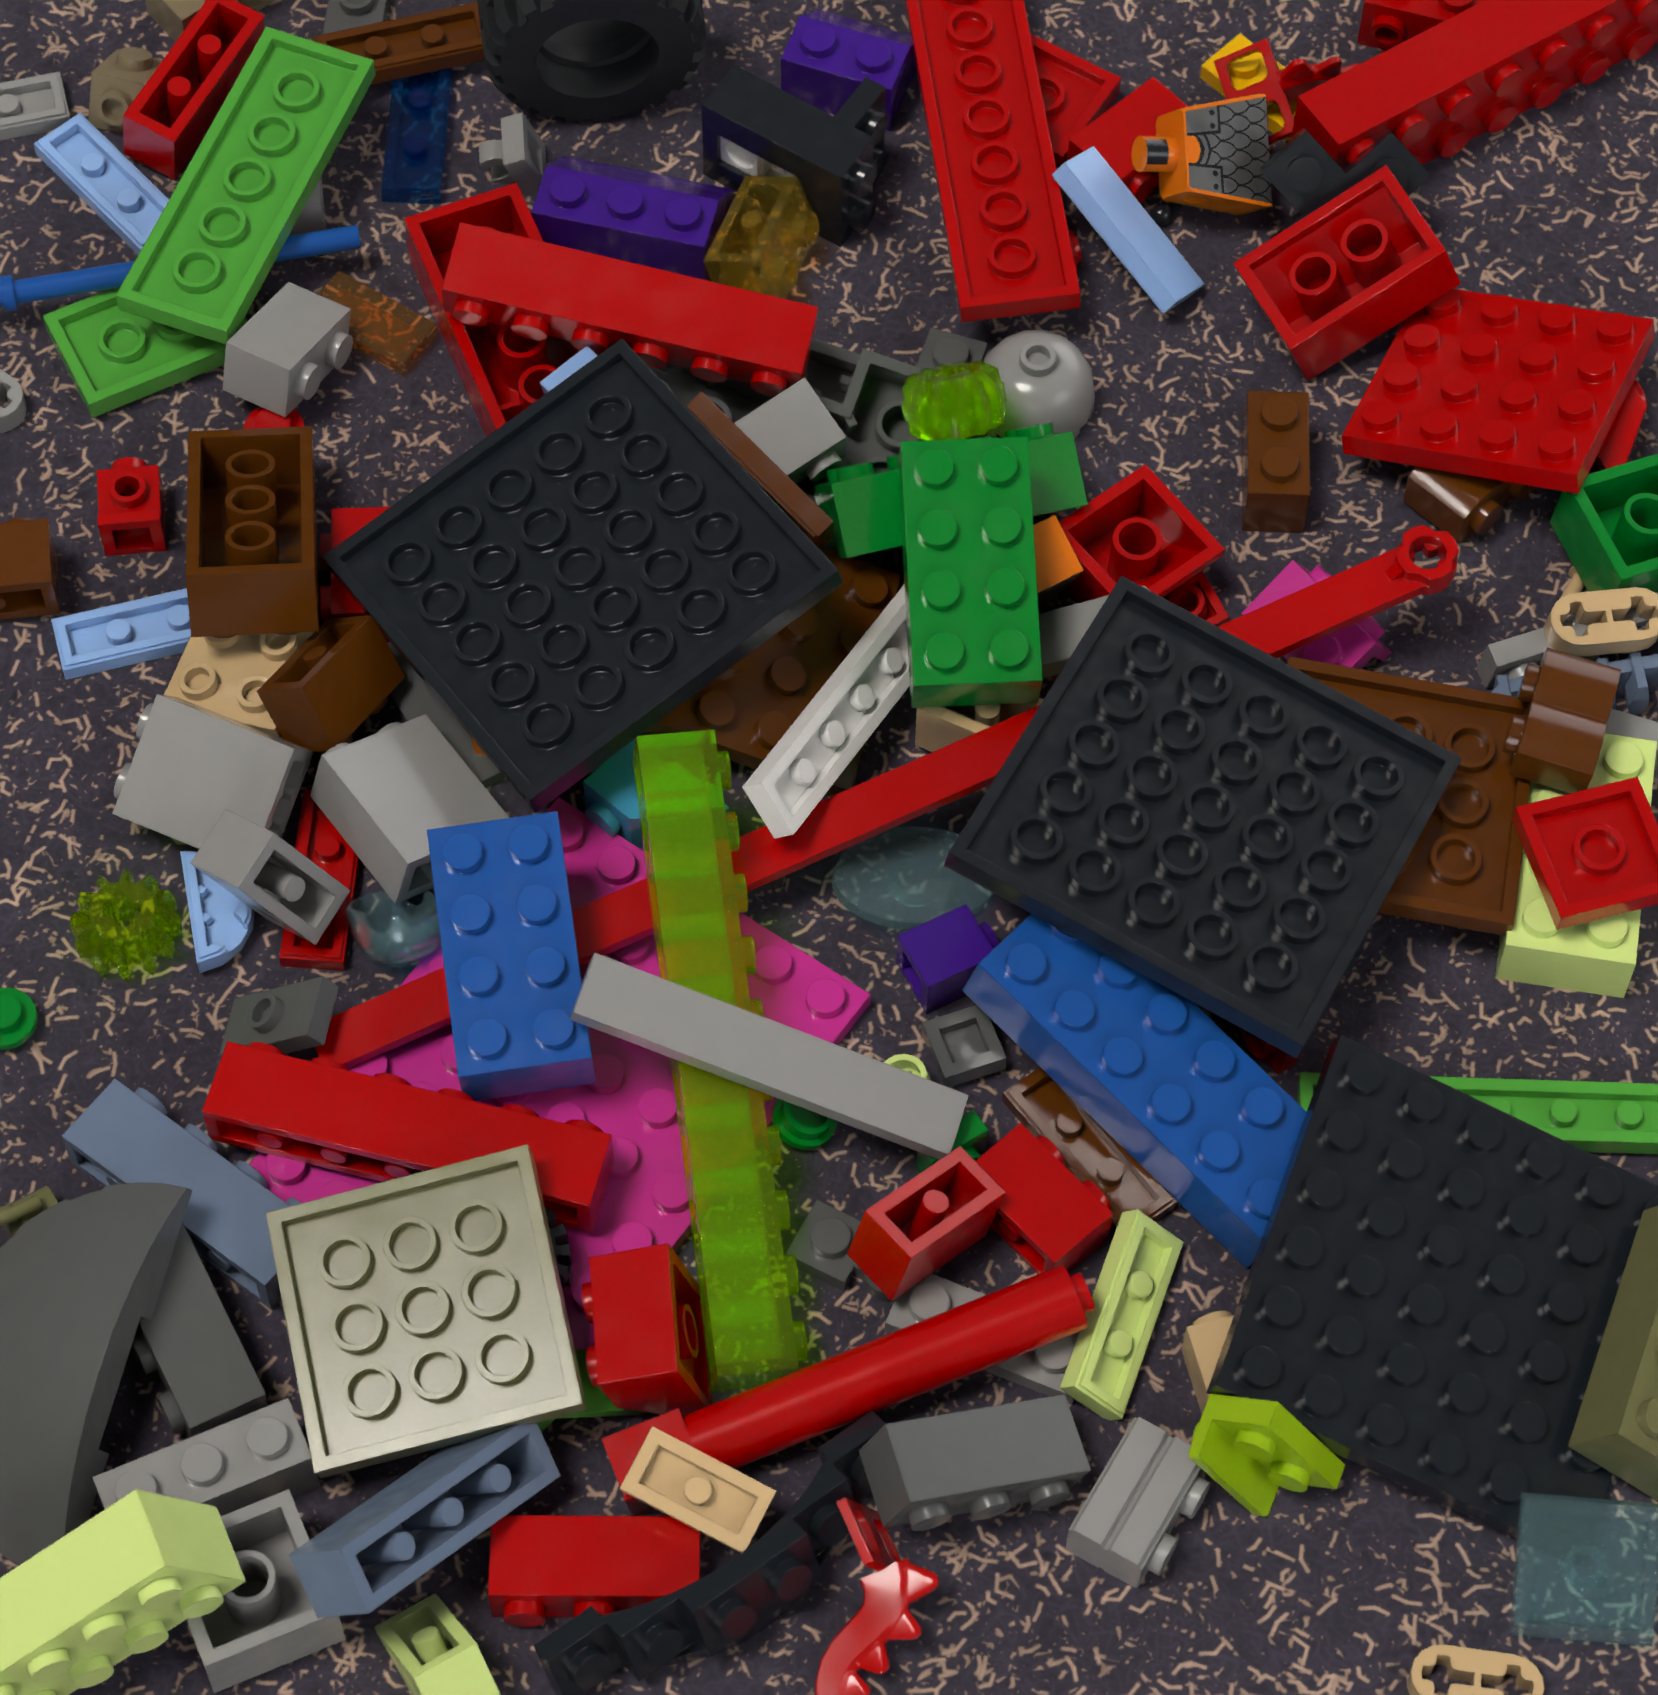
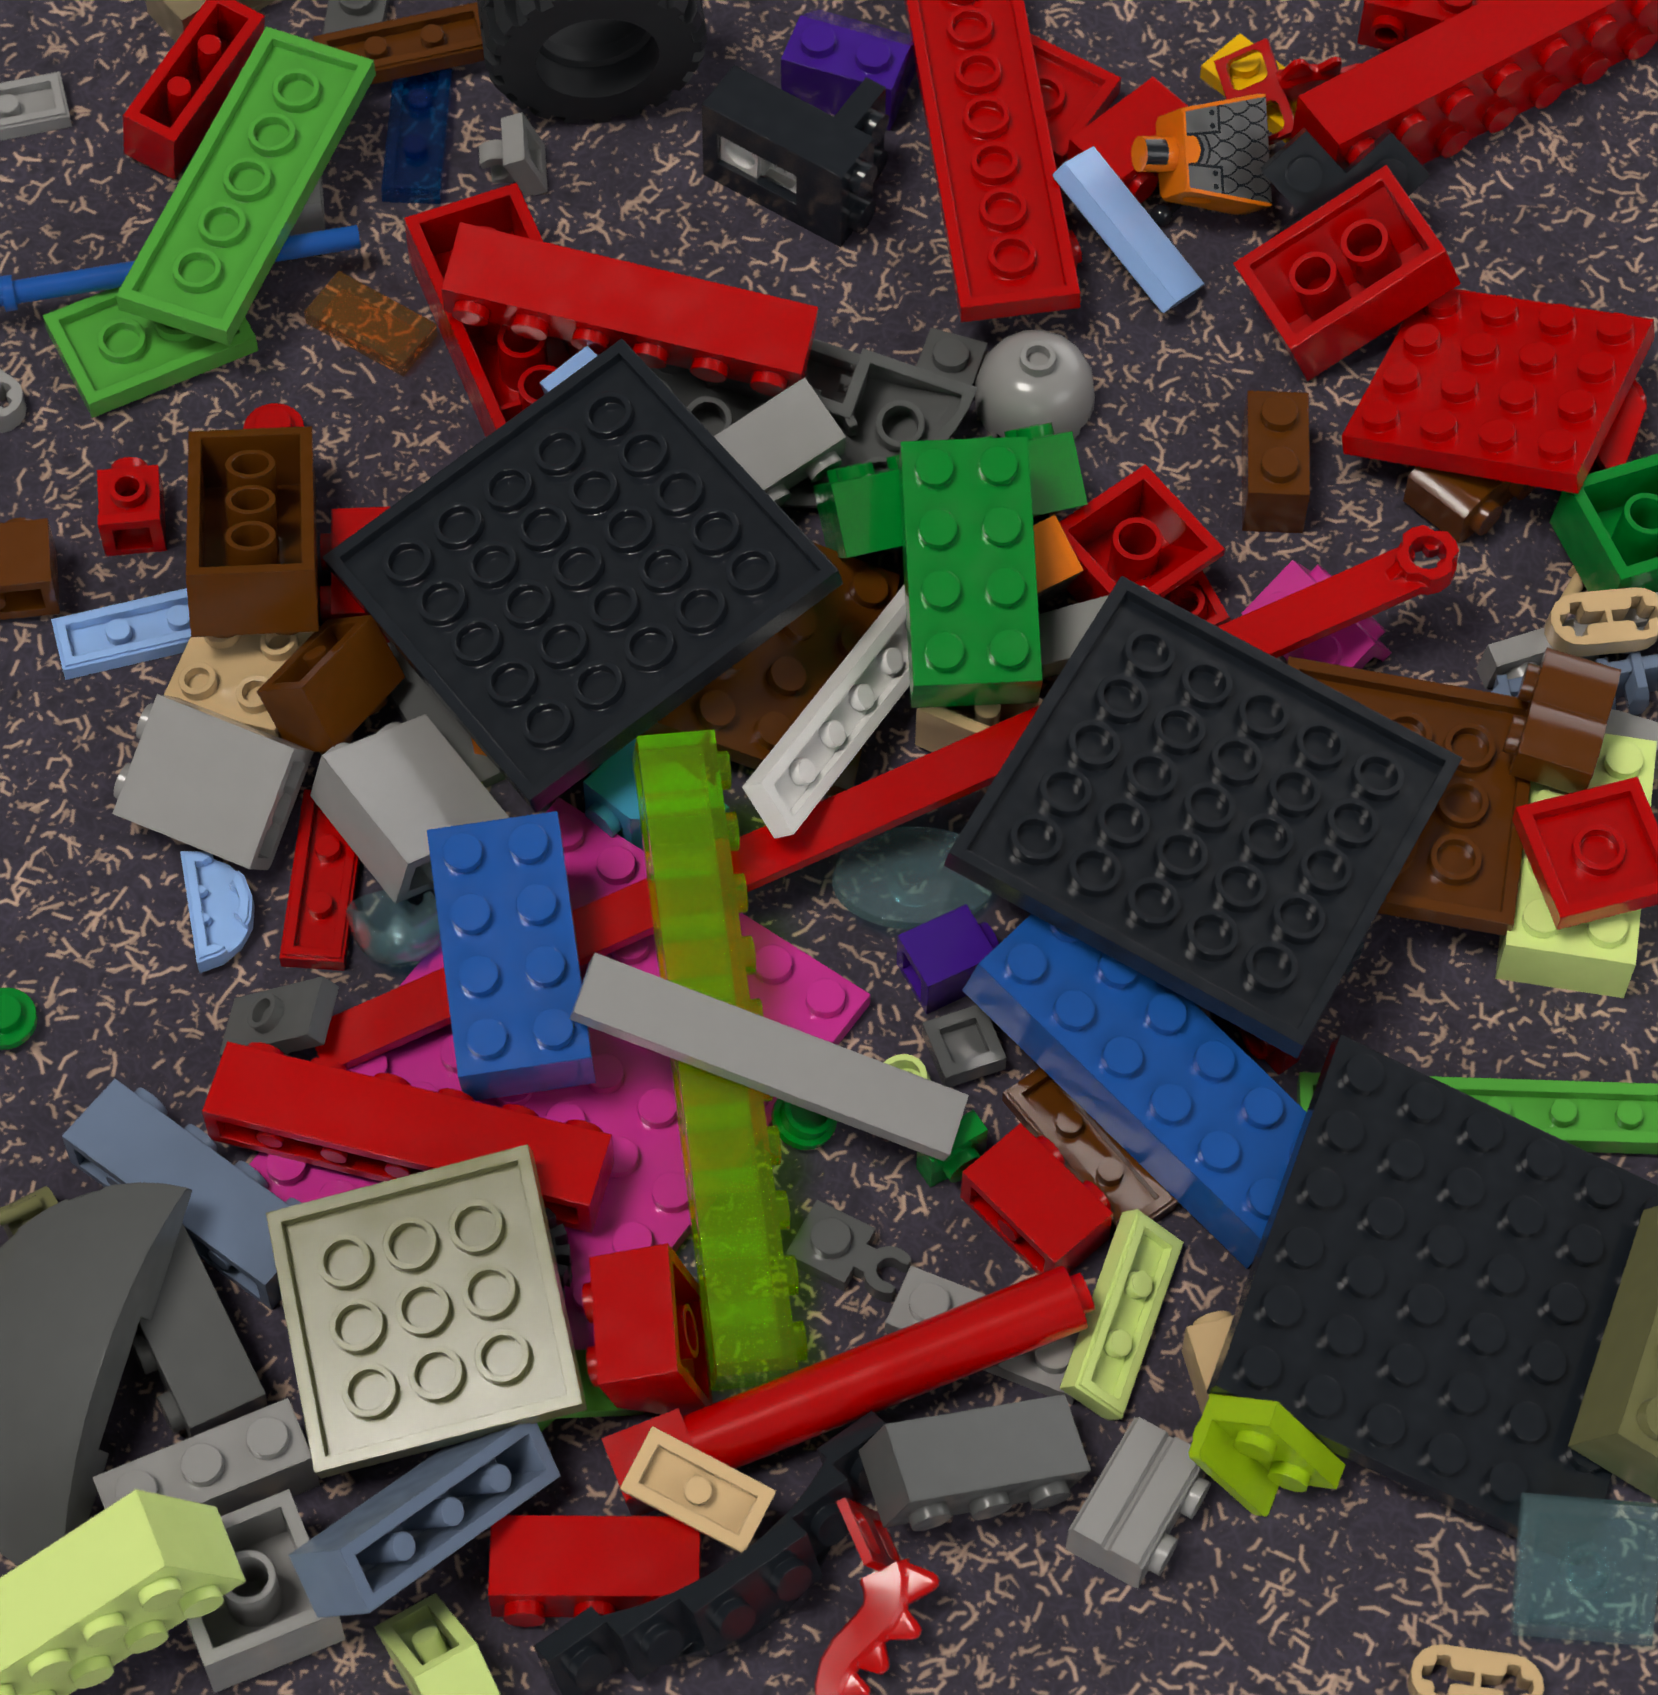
(103, 179): light blue tile -> none
(107, 942): clear neon green gear -> none
(117, 84): dark tan bracket -> none
(270, 876): light grey brick -> none
(287, 349): light grey brick -> none
(630, 214): dark purple slope -> none
(764, 236): clear yellow brick -> none
(764, 471): reddish brown tile -> none
(925, 1223): red brick -> none
(953, 401): clear neon green gear -> none

